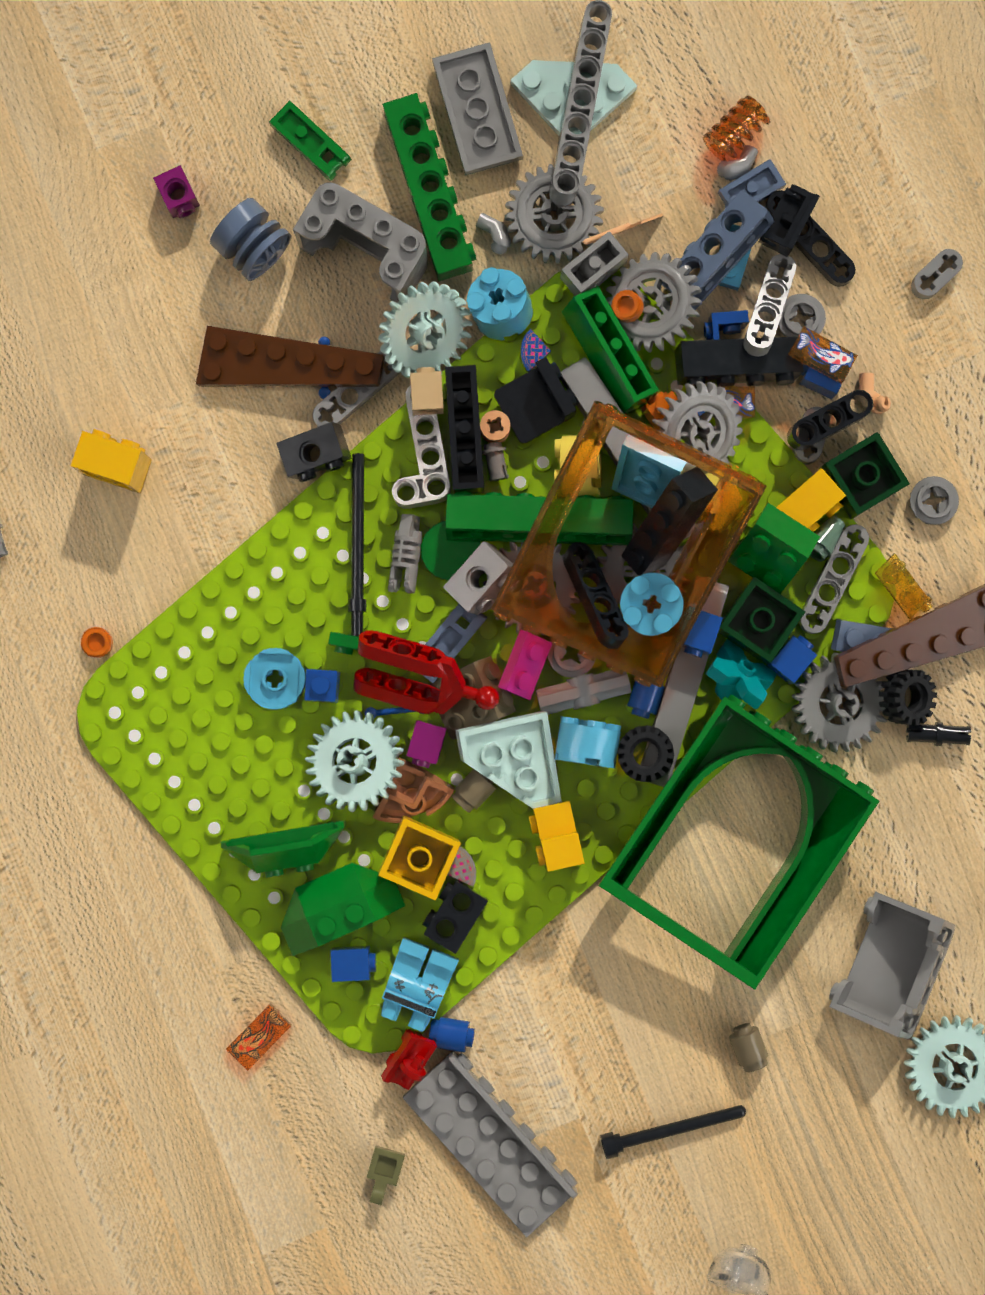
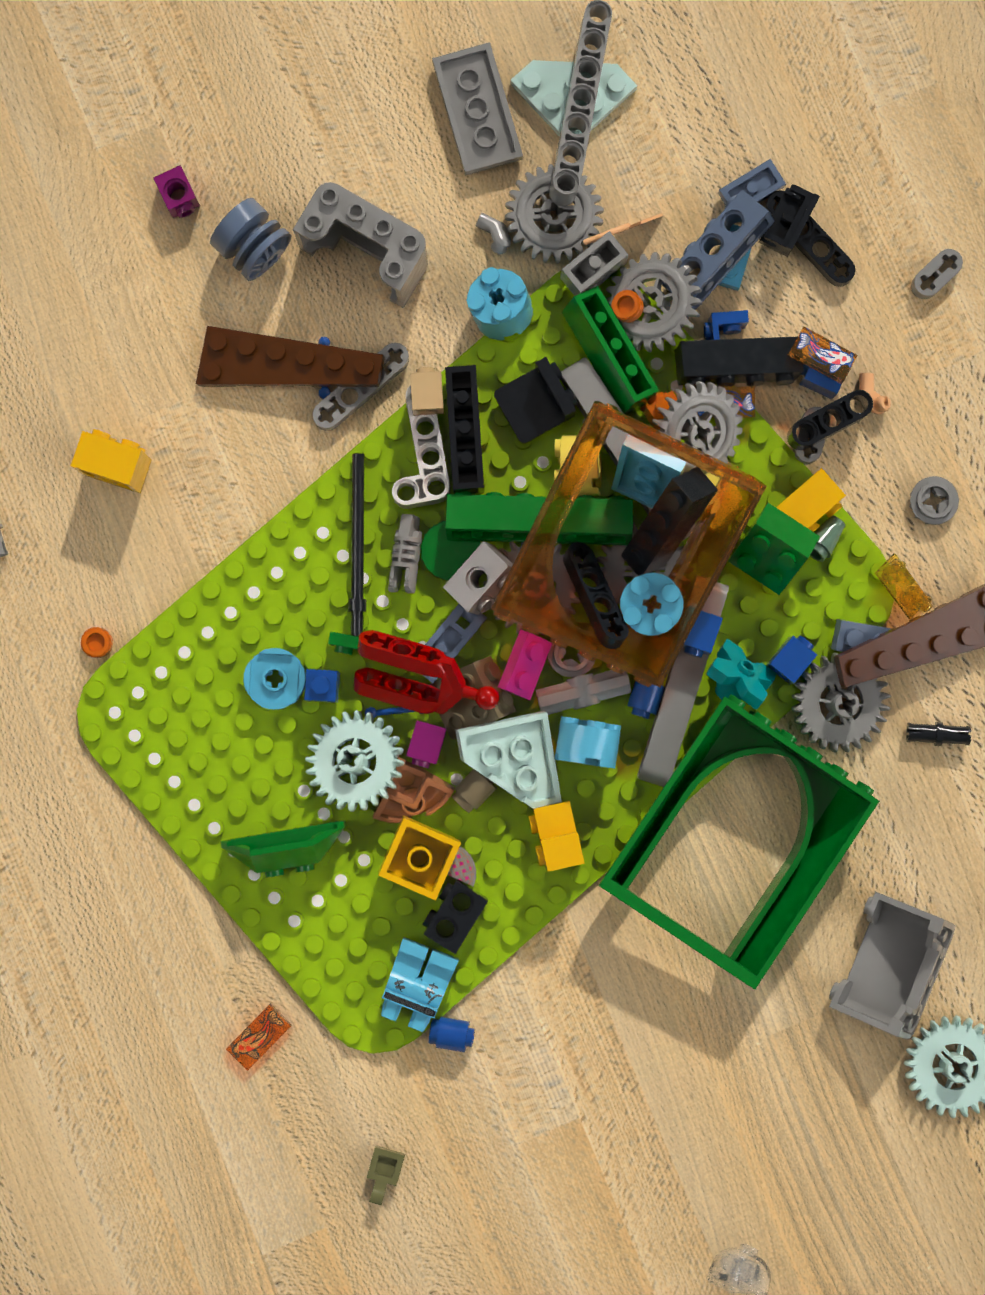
(296, 452): black brick -> none
(309, 140): green plate -> none
(337, 906): green wedge -> none
(352, 963): blue brick -> none
(400, 115): green brick -> none
(409, 1060): red hips -> none
(434, 341): light aqua gear -> none
(491, 1142): light grey bracket -> none
(494, 432): light nougat wheel -> none
(495, 461): light grey pin -> none
(532, 350): blue tile -> none
(615, 1143): black piece -> none
(645, 734): black tyre -> none
(735, 127): clear orange piece -> none
(738, 167): light grey arm -> none
(749, 1047): dark tan brick -> none
(760, 620): dark green brick -> none
(769, 304): light grey beam -> none
(808, 306): light grey gear -> none
(837, 581): light grey beam -> none
(865, 475): dark green brick -> none
(920, 701): black tyre -> none

